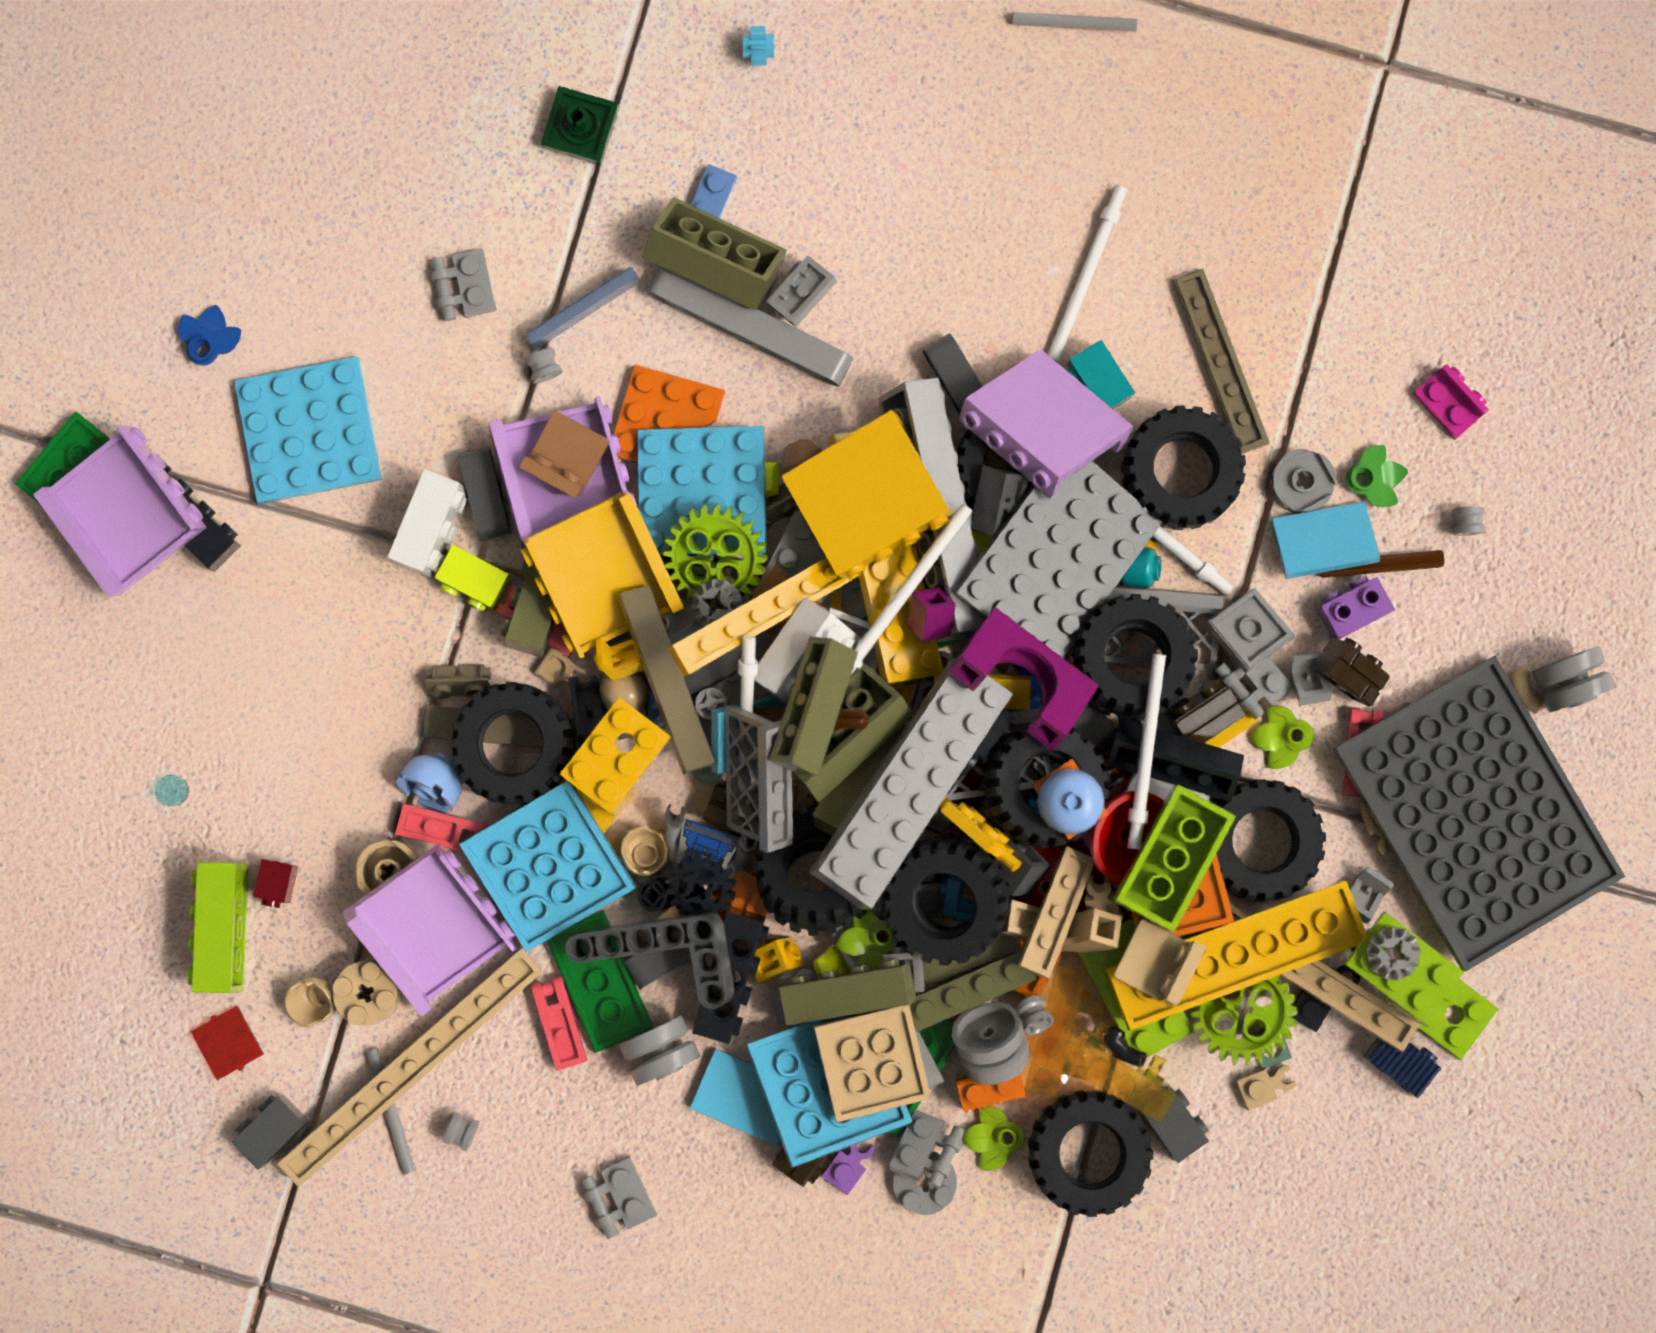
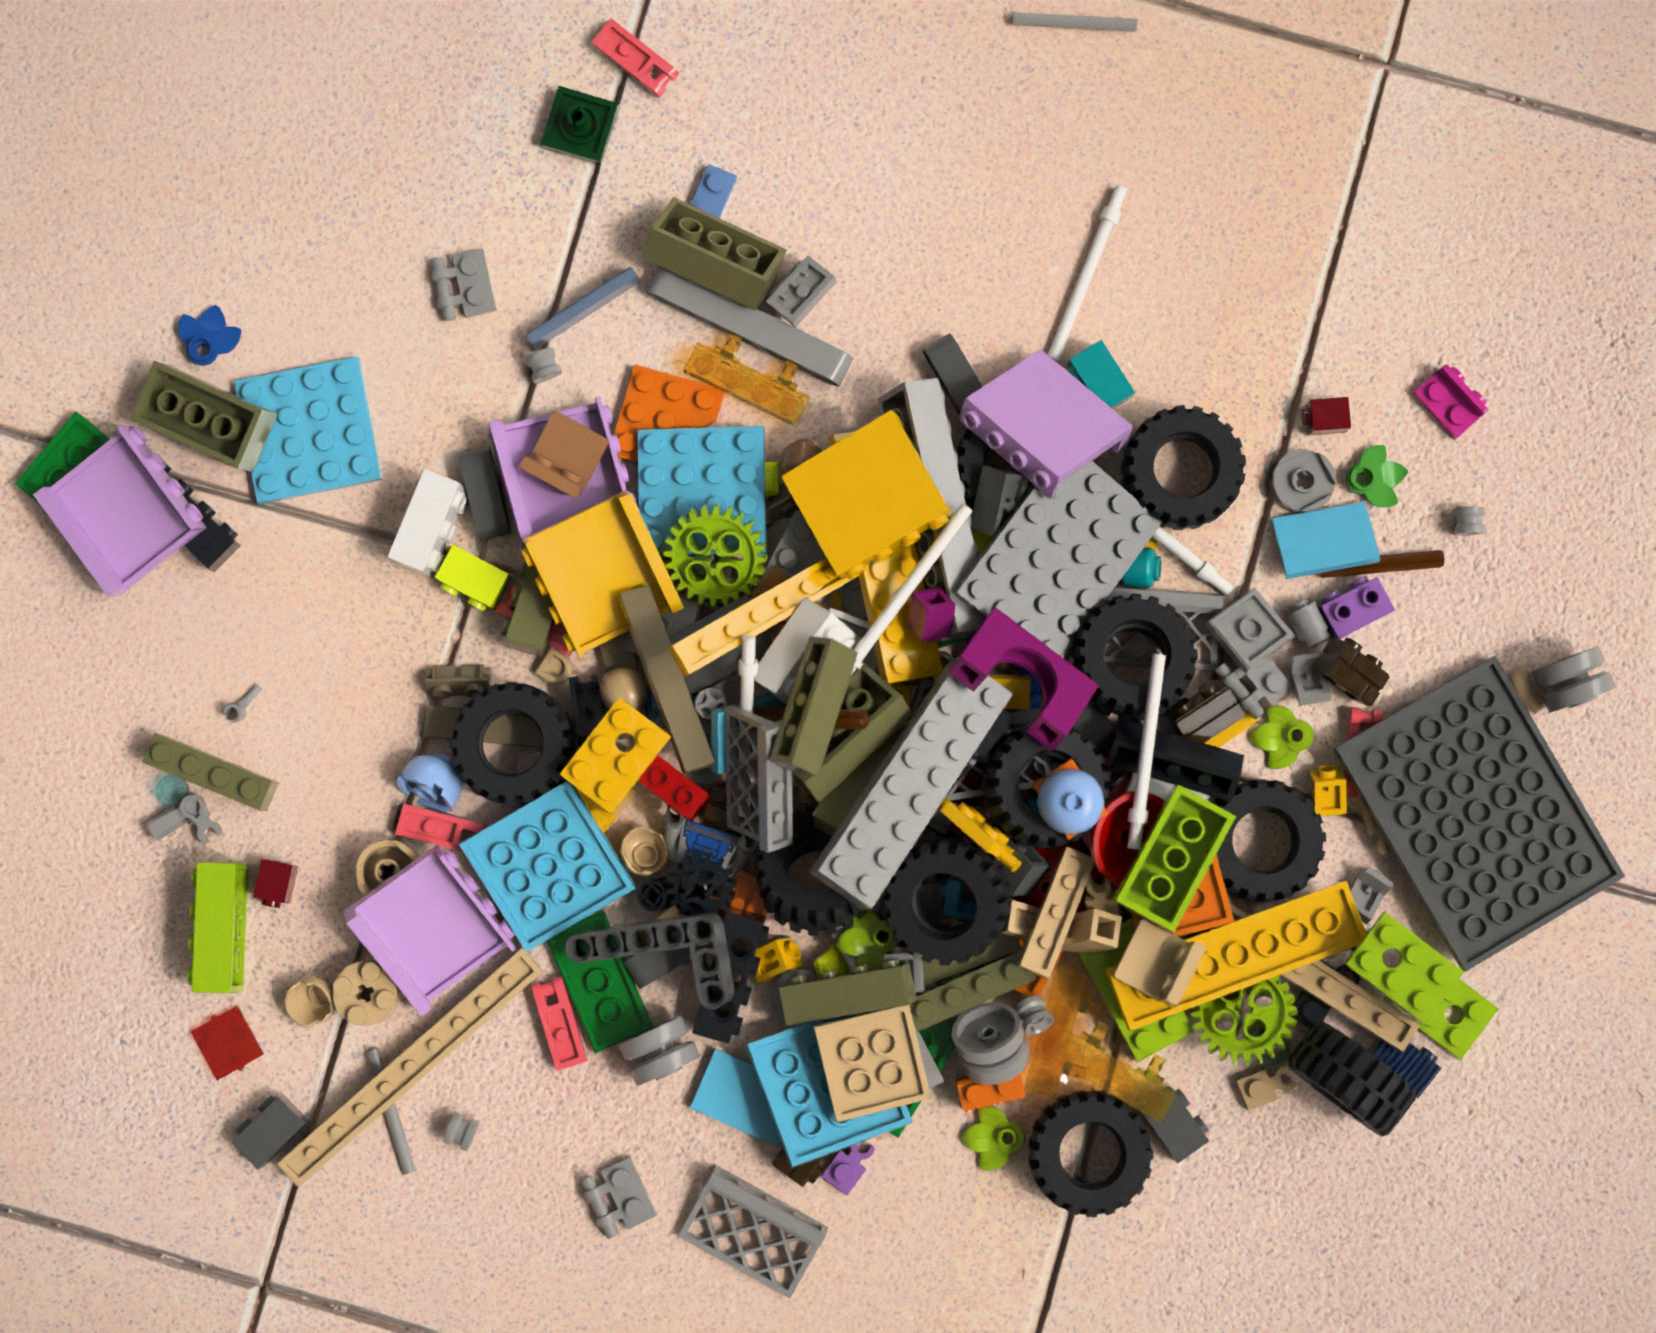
(191, 807): none -> light grey bar
(203, 416): none -> olive brick
(210, 772): none -> olive brick
(243, 704): none -> light grey hand
(617, 660): yellow bracket -> none
(634, 57): none -> coral plate
(675, 788): none -> red panel
(710, 590): light grey gear -> none
(725, 372): none -> clear yellow hinge
(758, 46): medium azure gear -> none
(766, 1207): none -> light grey fence
(917, 1146): light grey plate -> none
(928, 1201): light grey plate -> none
(1125, 1053): black arm -> none
(1220, 360): dark tan tile -> none
(1308, 622): none -> light grey brick
(1327, 416): none -> dark red brick
(1328, 790): none -> yellow bracket
(1352, 1078): none -> black tyre
(1379, 959): light grey gear -> none

